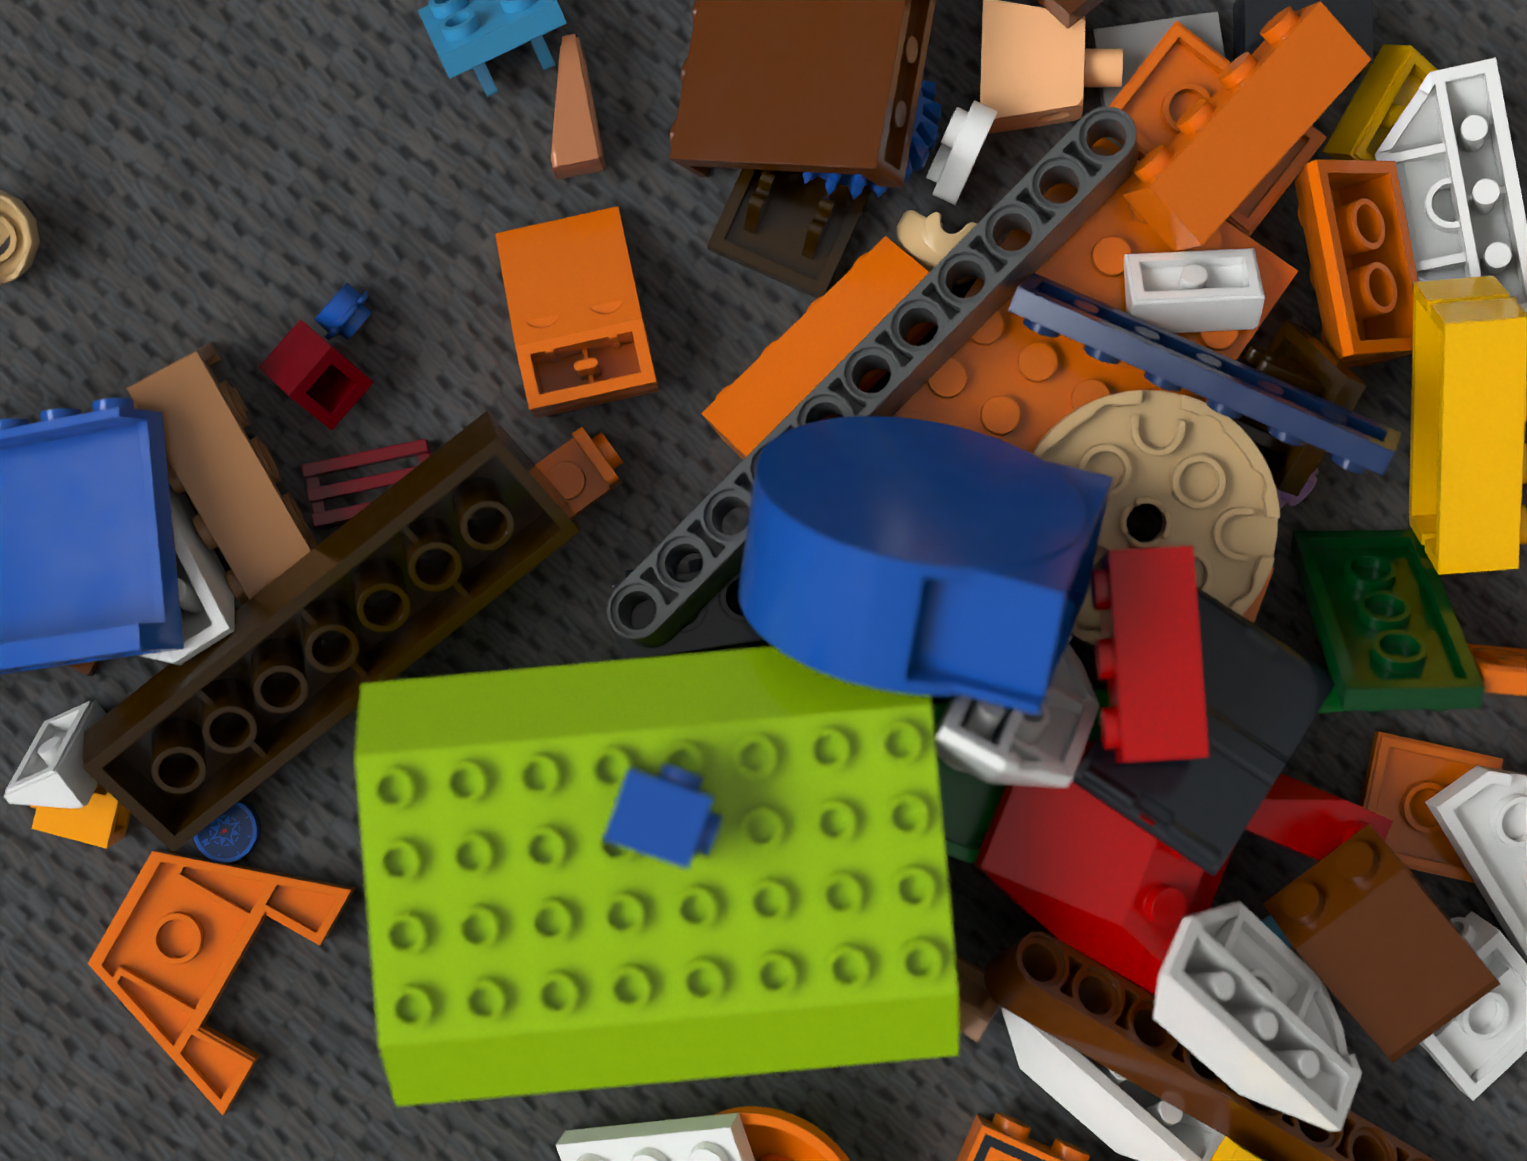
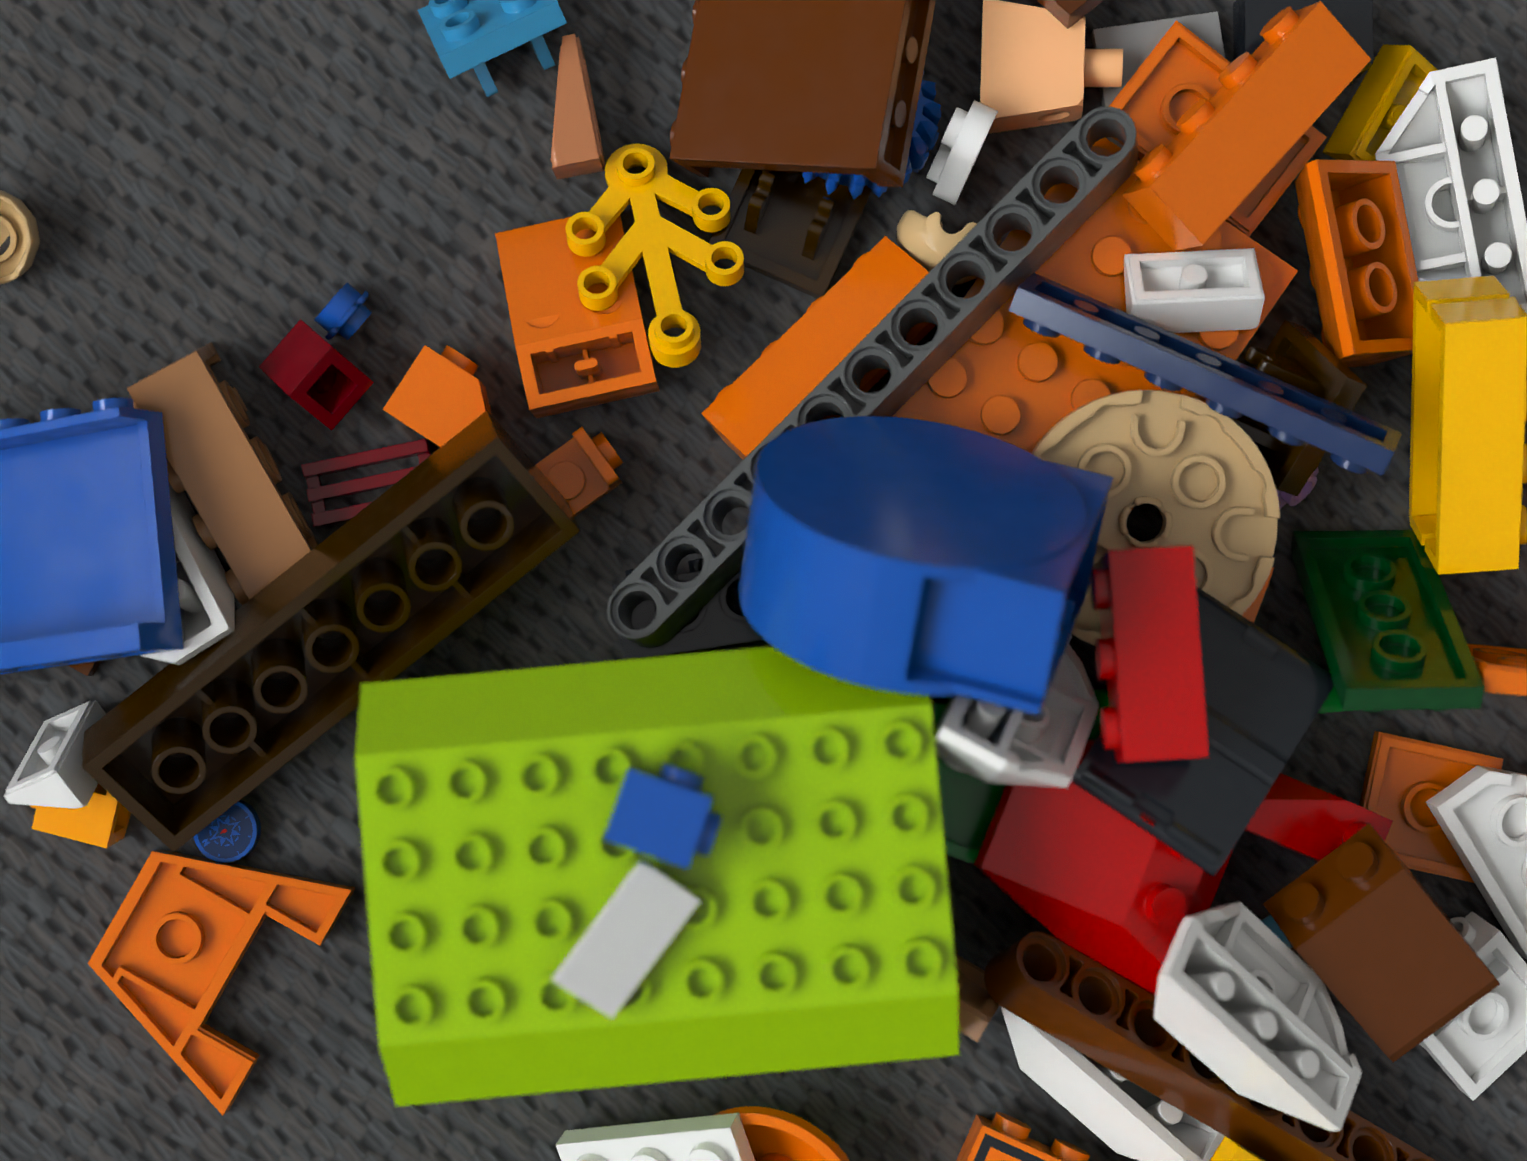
(439, 395): none -> orange slope
(626, 938): none -> white slope
(654, 239): none -> yellow plant

